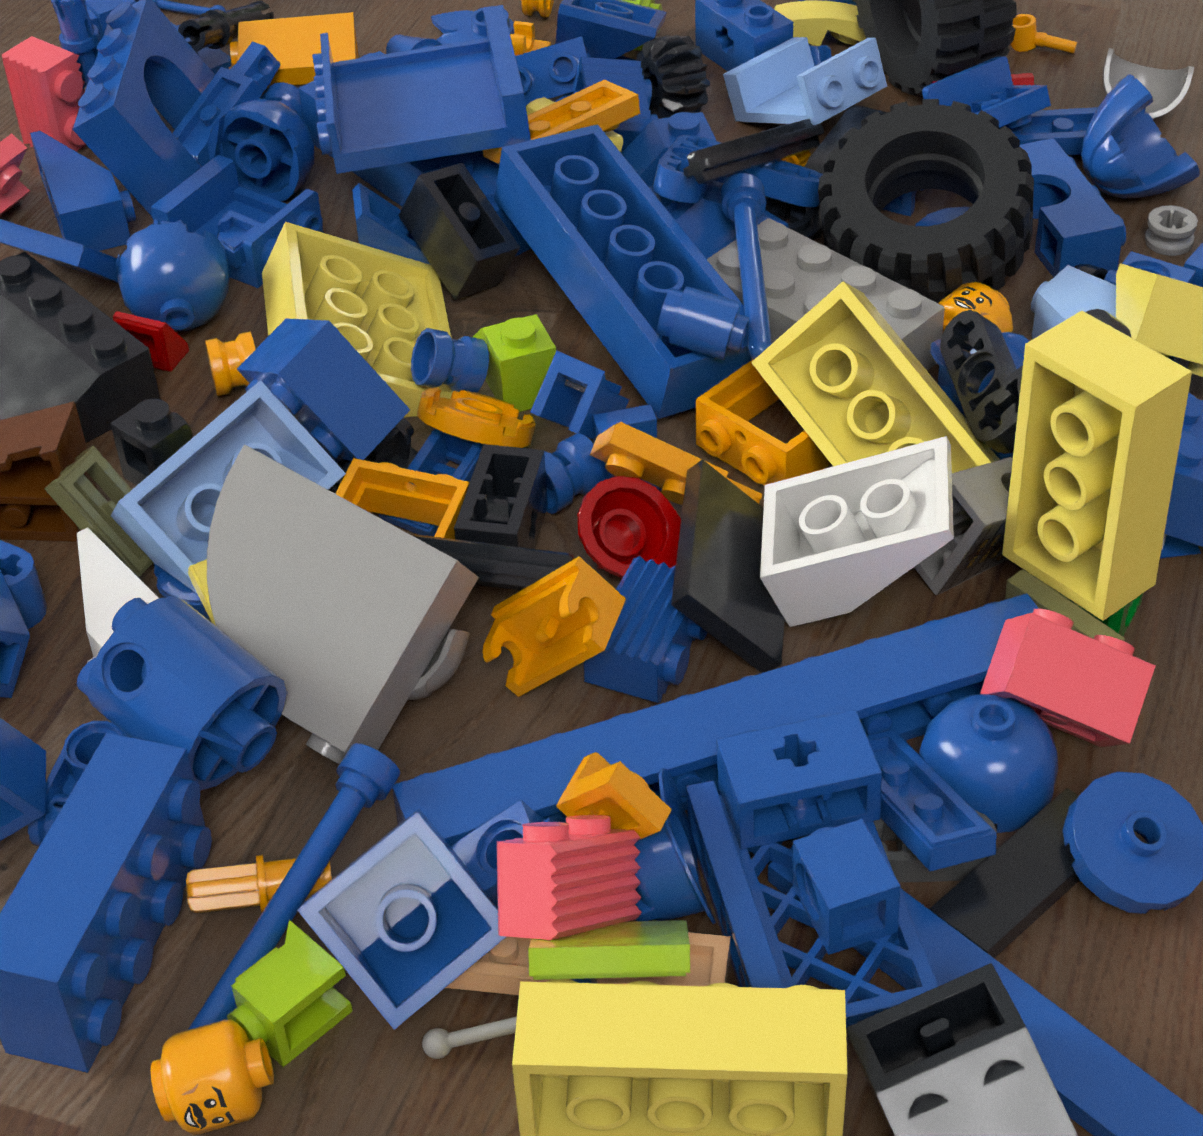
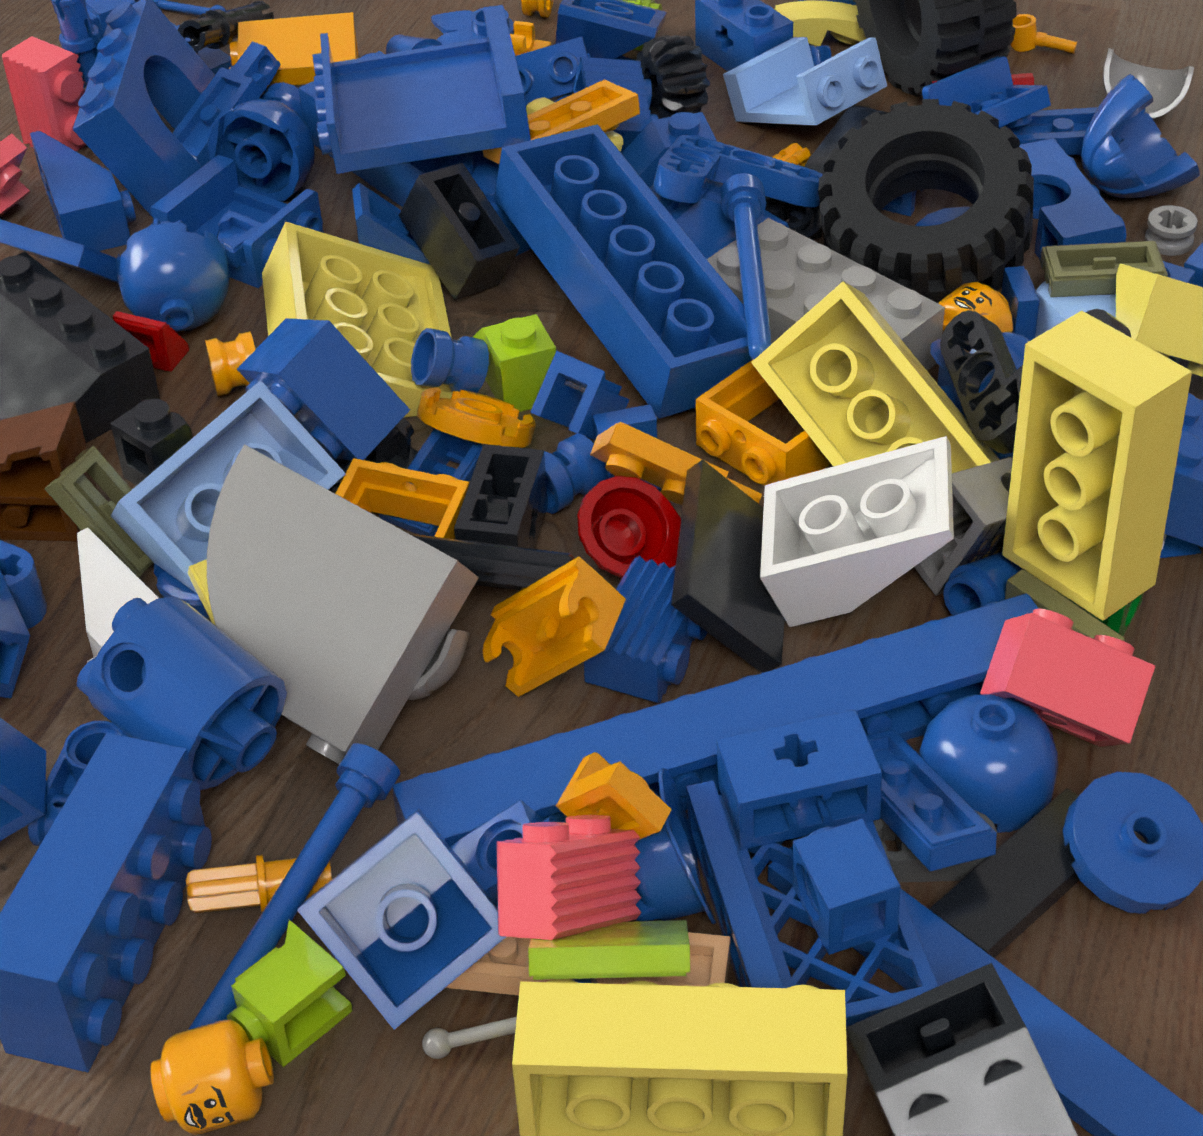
(702, 322): blue brick -> none
(752, 151): black axle -> none
(978, 583): none -> blue cone
(1022, 300): none -> blue tile
(1093, 267): none -> olive tile

